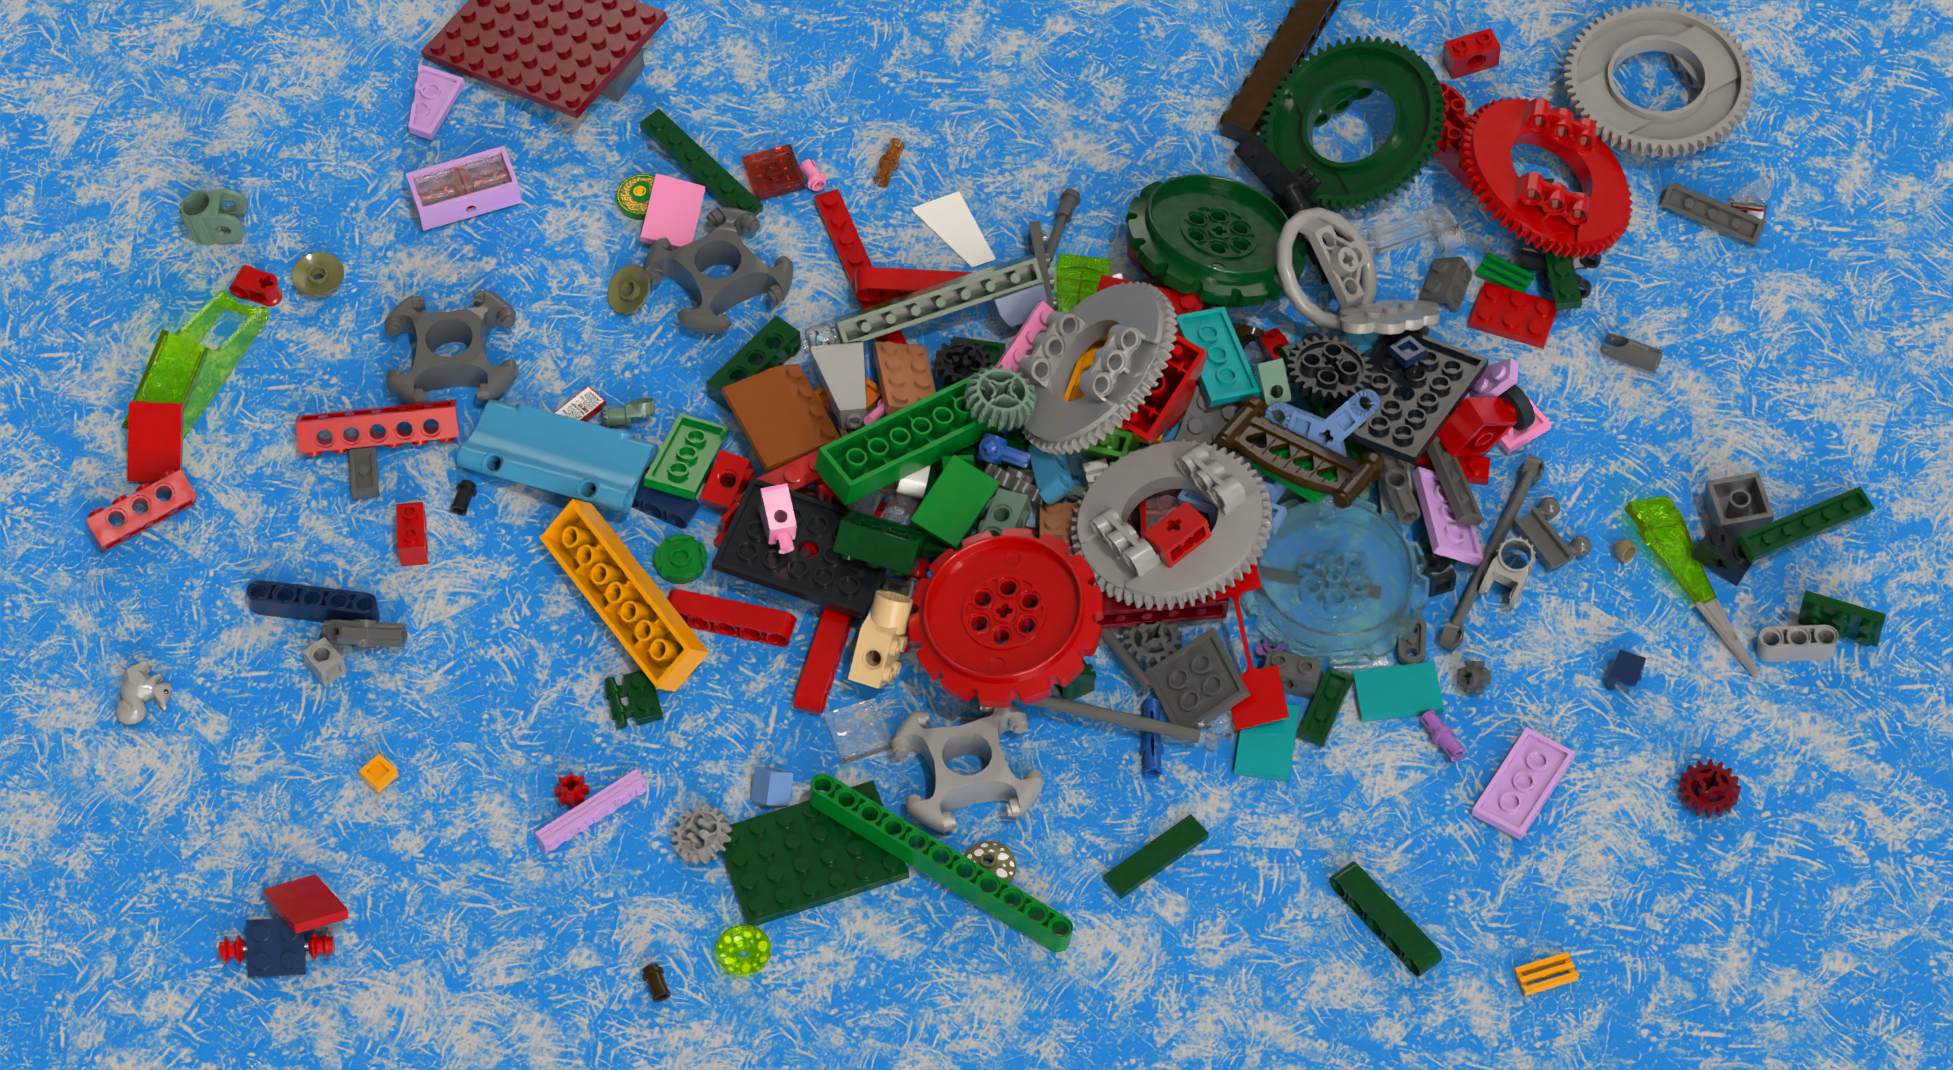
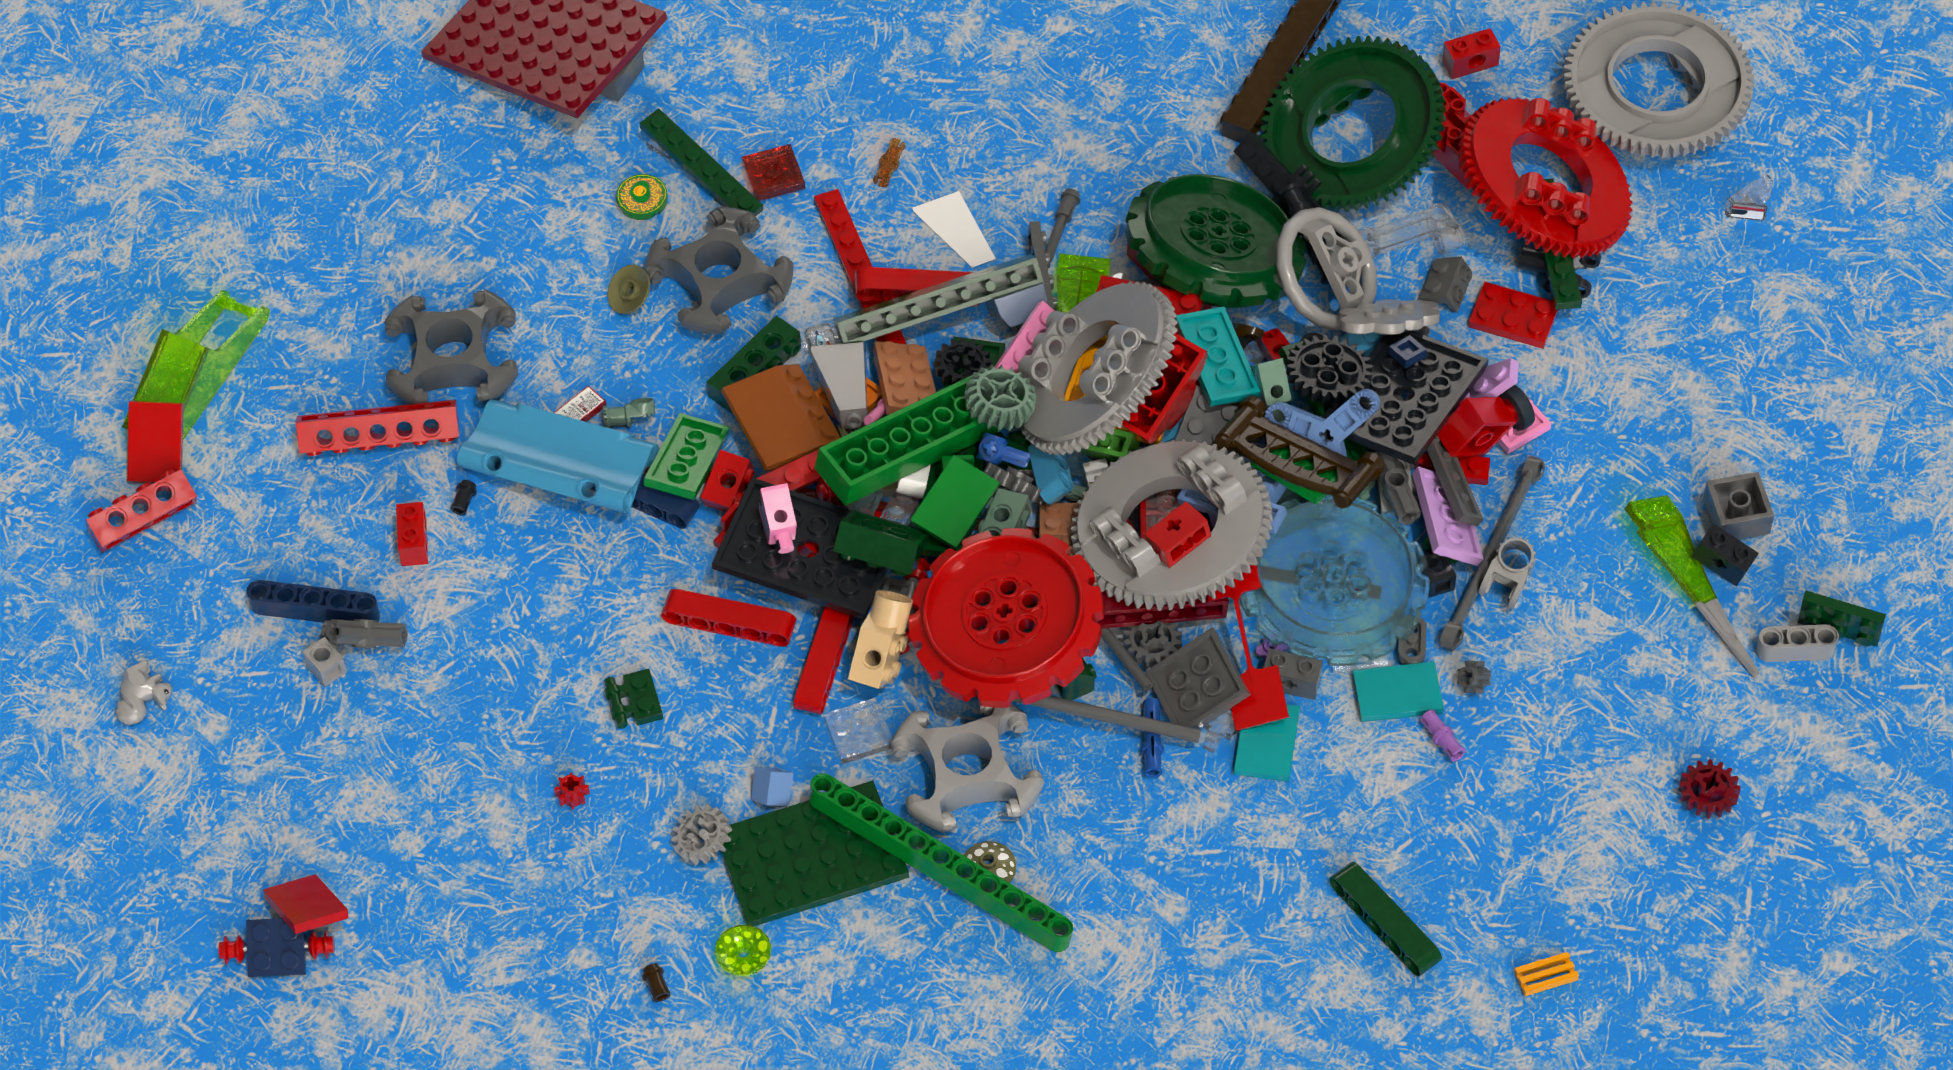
(204, 213): sand green piece -> none
(256, 286): red piece -> none
(318, 266): olive dish -> none
(364, 473): dark grey plate -> none
(378, 773): light orange plate -> none
(433, 99): lavender wing -> none
(463, 188): brick -> none
(591, 811): lavender piece -> none
(624, 595): light orange brick -> none
(672, 211): bright pink tile -> none
(680, 559): green tile -> none
(815, 179): bright pink pin -> none
(1155, 856): dark green tile -> none
(1325, 706): dark green plate -> none
(1506, 271): green tile -> none
(1523, 783): lavender plate -> none
(1547, 543): dark grey gear -> none
(1624, 550): dark tan hinge -> none
(1626, 669): dark blue panel -> none
(1632, 352): dark grey piece -> none
(1713, 213): dark grey plate -> none
(1805, 524): dark green plate -> none

